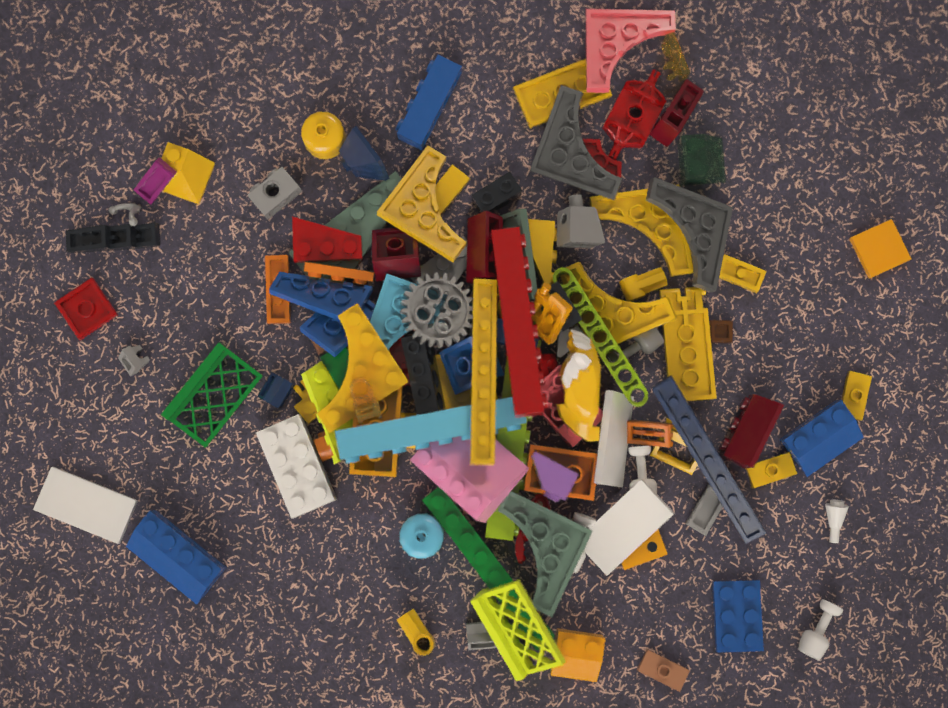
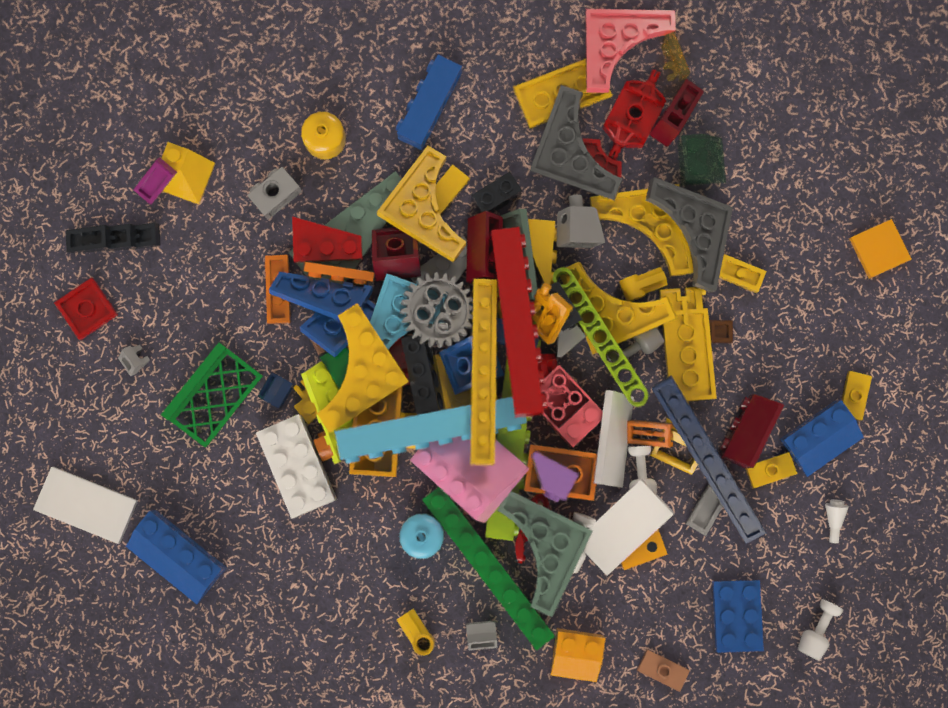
(133, 208): light grey piece -> none
(361, 157): dark blue slope -> none
(364, 401): clear yellow piece -> none
(505, 636): neon yellow fence -> none
(581, 384): yellow animal -> none

